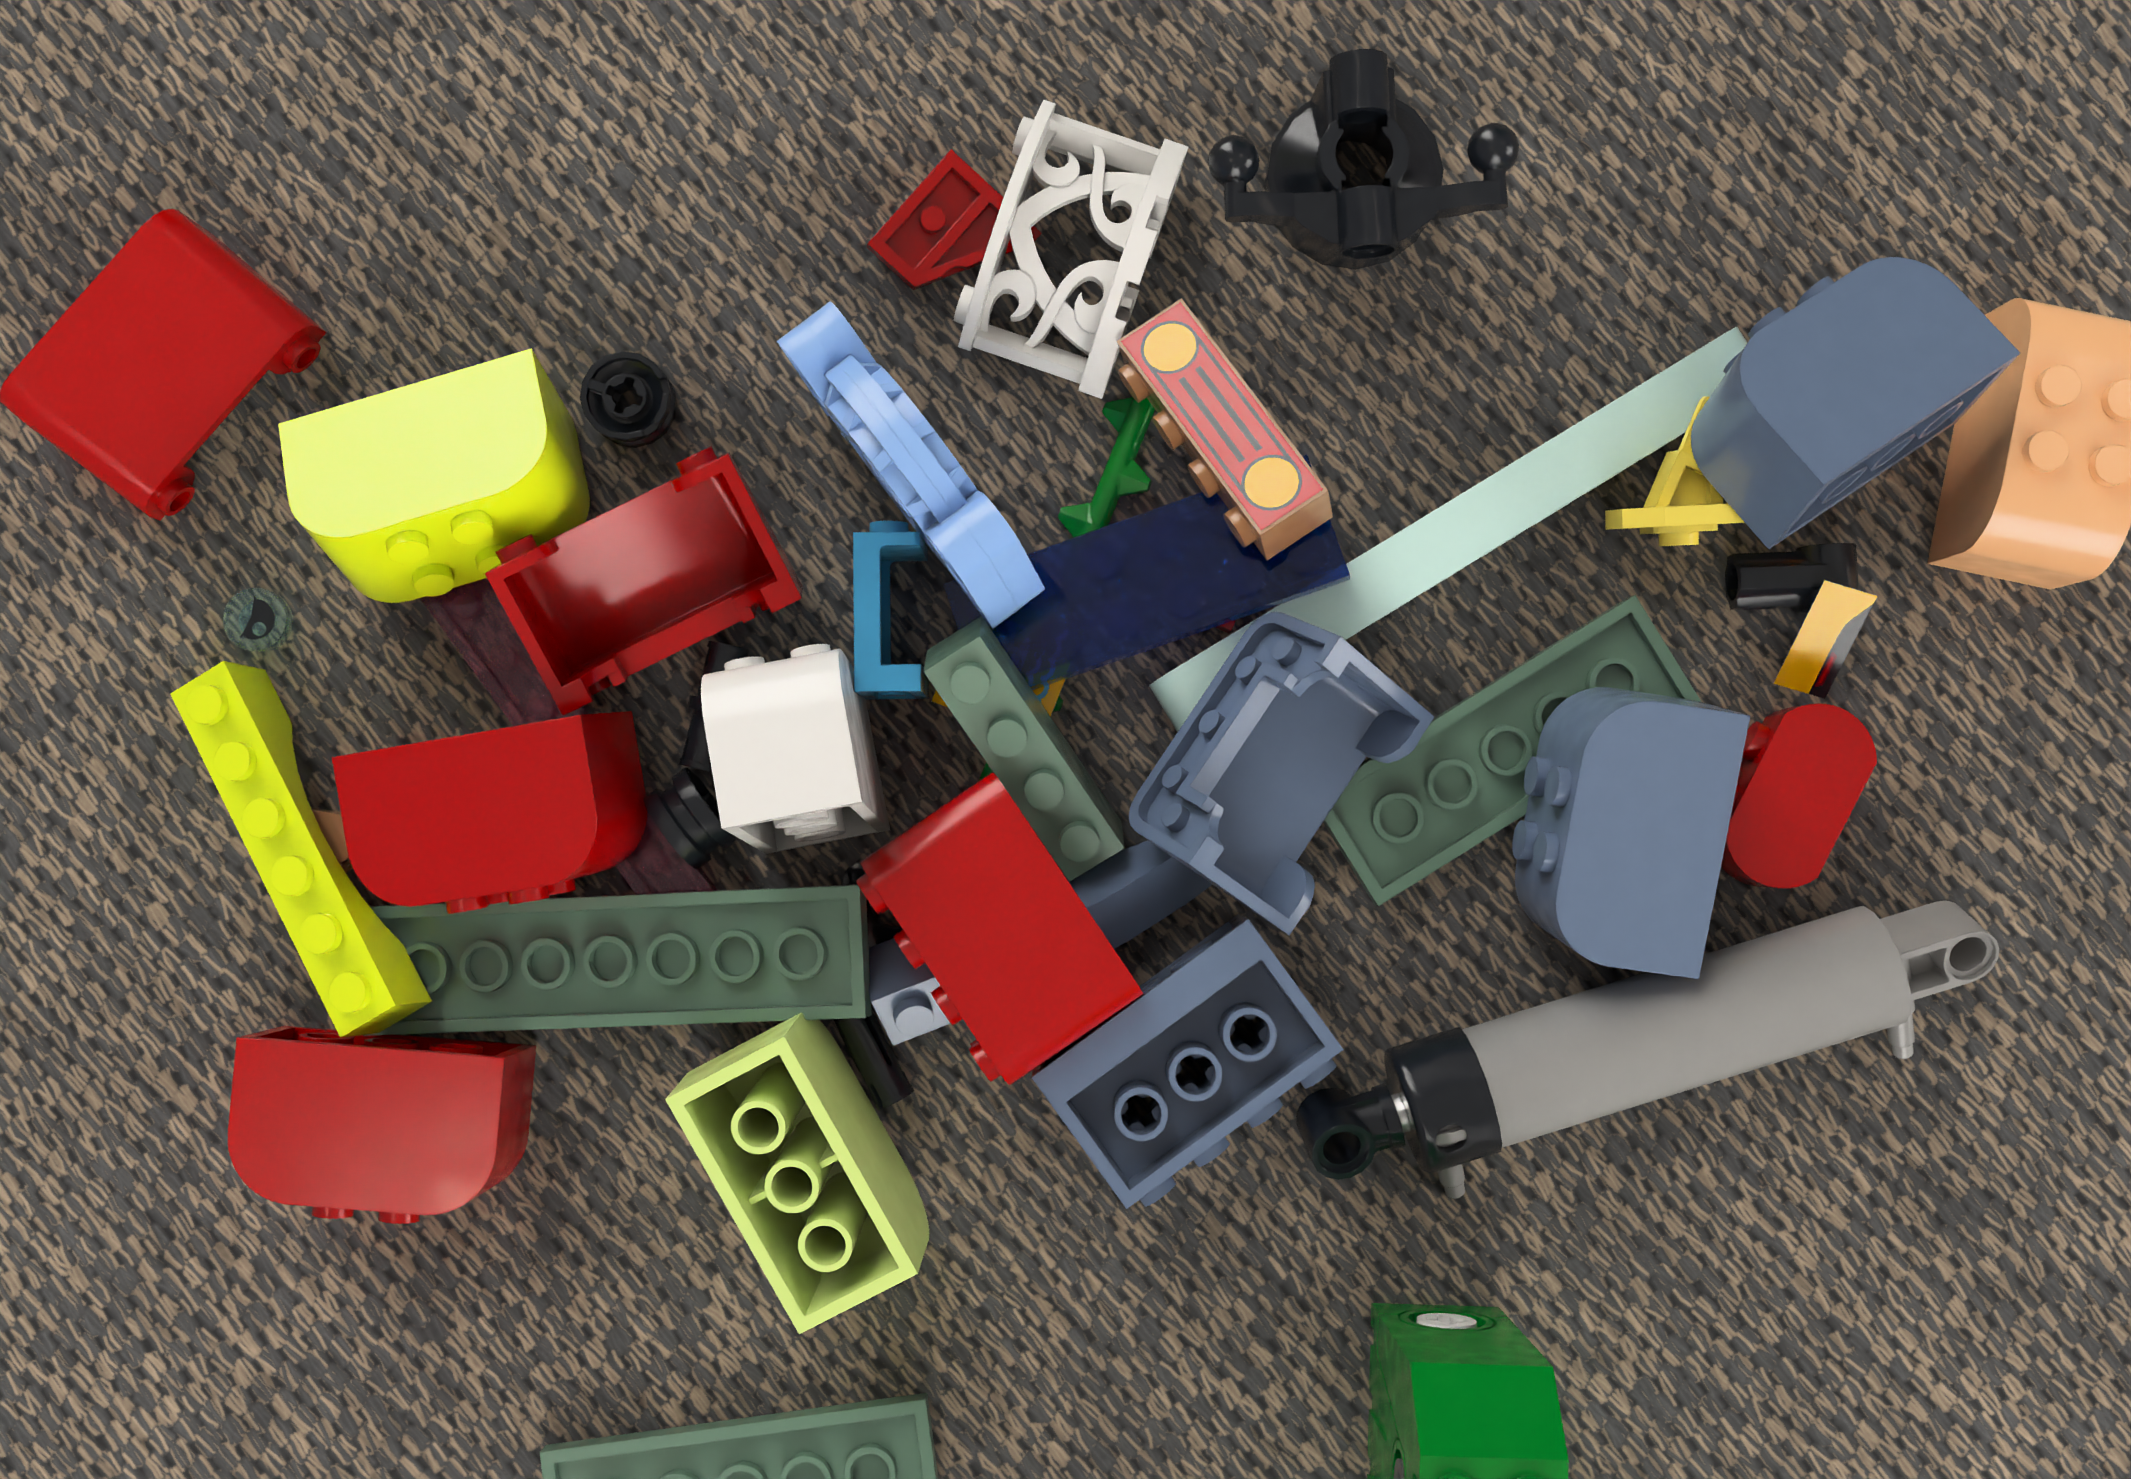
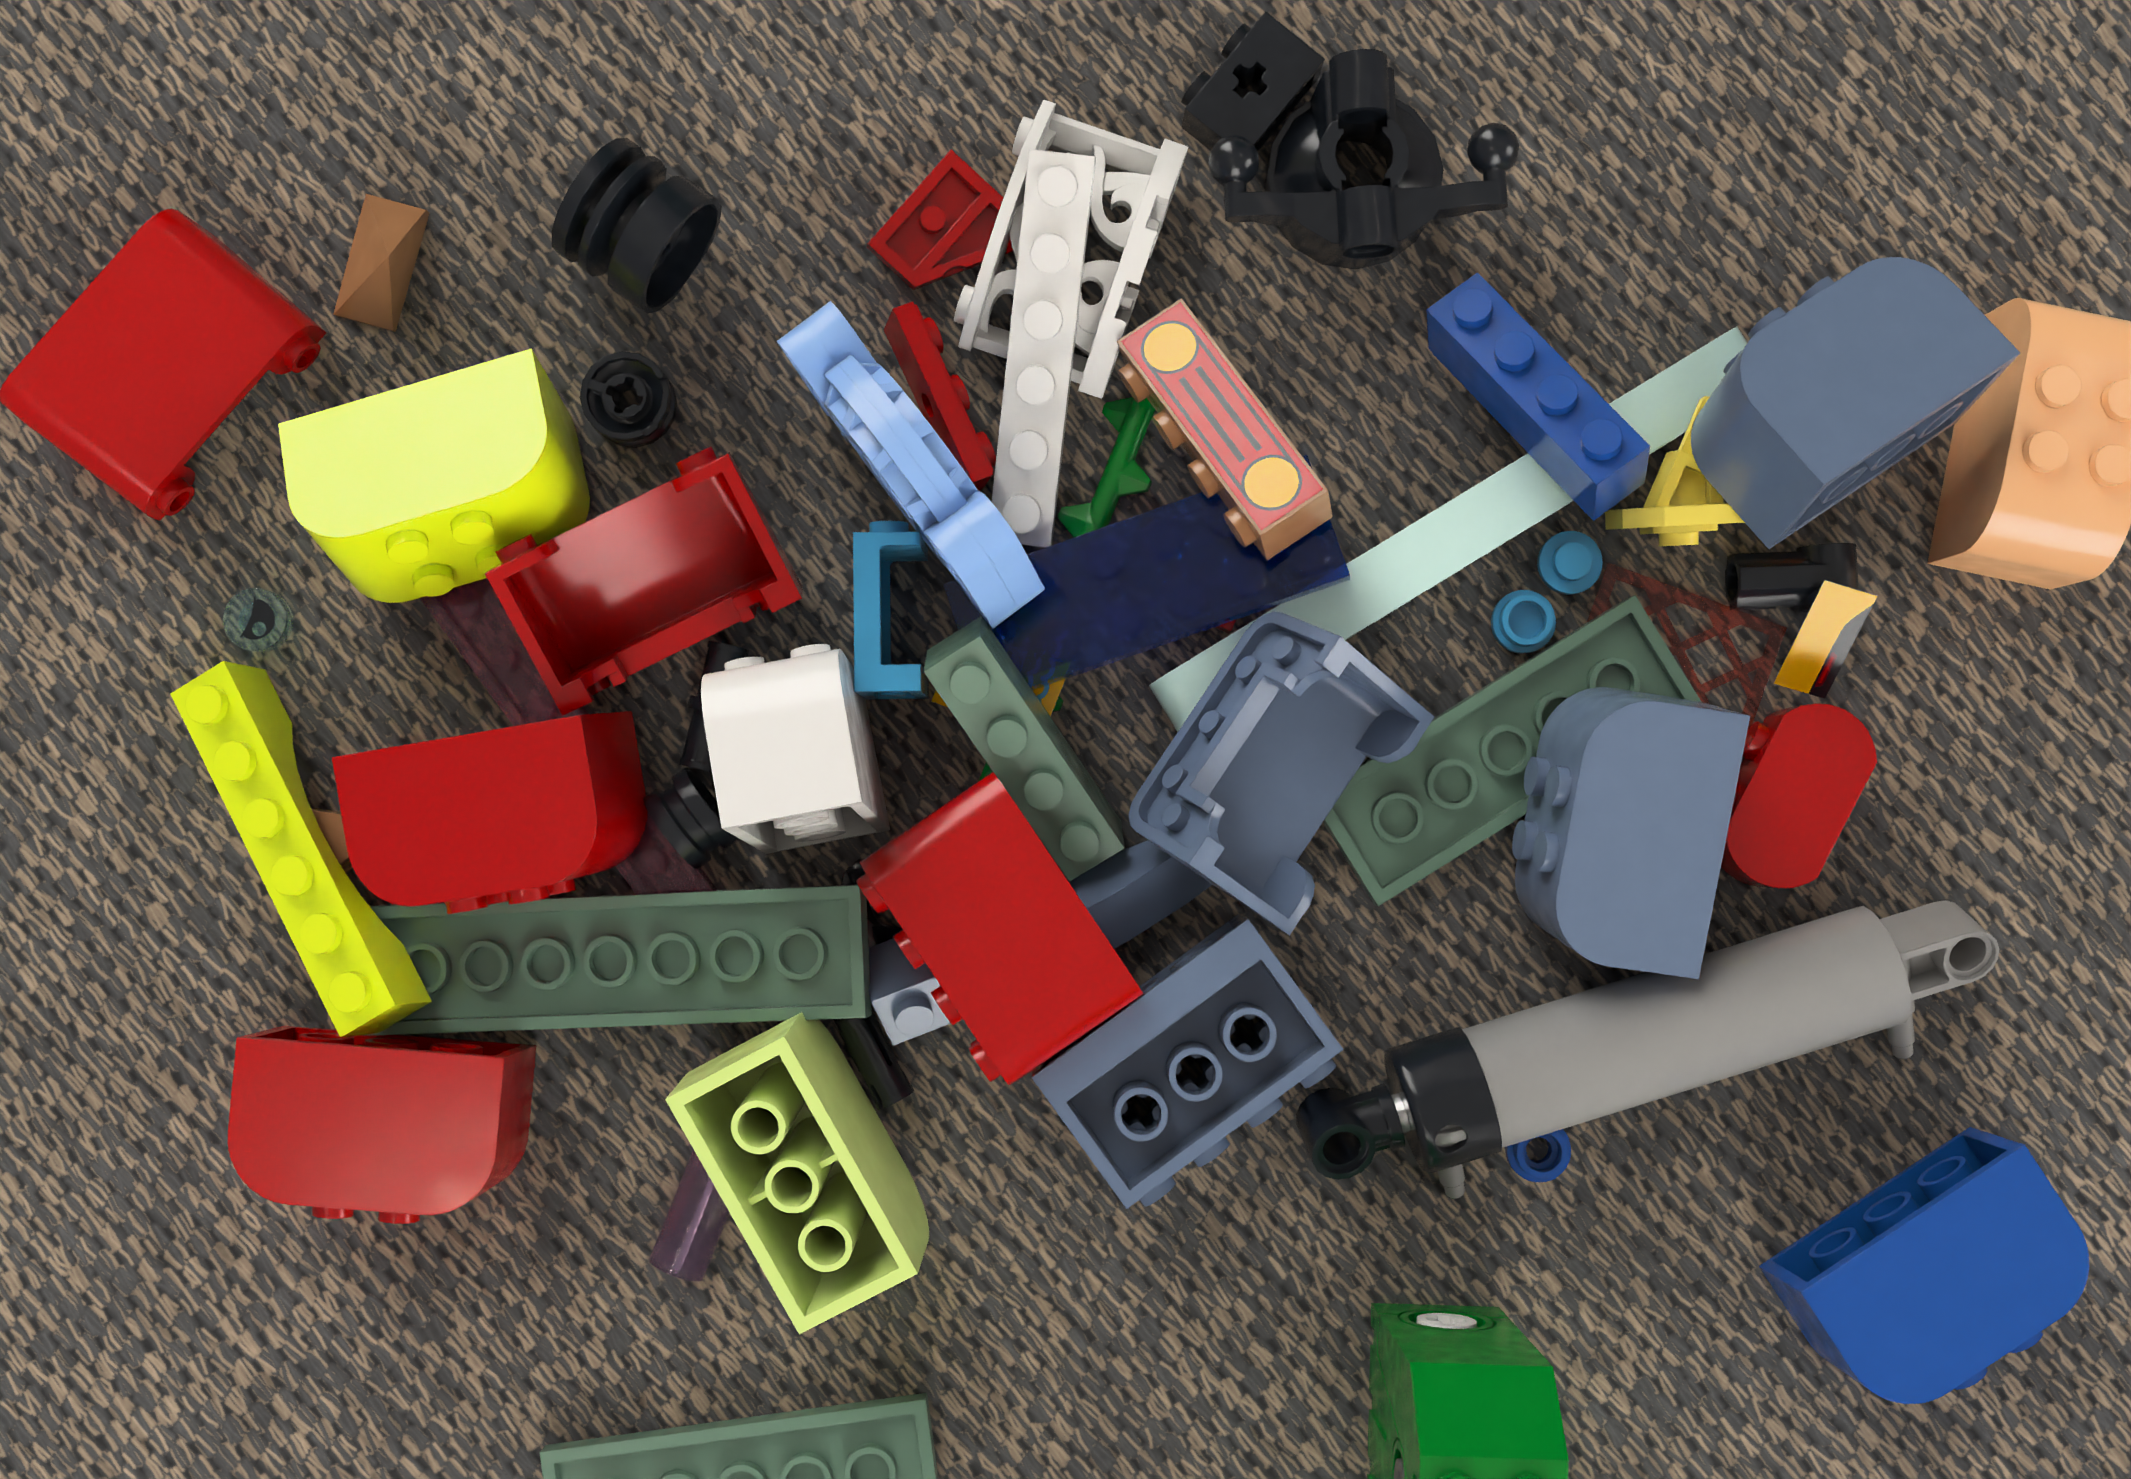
(381, 262): none -> medium nougat slope
(635, 224): none -> black wheel
(691, 1226): none -> clear purple piece
(938, 394): none -> red tile
(1042, 342): none -> white plate
(1263, 55): none -> black brick
(1523, 621): none -> dark azure plate
(1537, 396): none -> blue brick
(1548, 1167): none -> blue plate
(1569, 562): none -> dark azure plate
(1723, 619): none -> clear red window
(1936, 1270): none -> blue brick

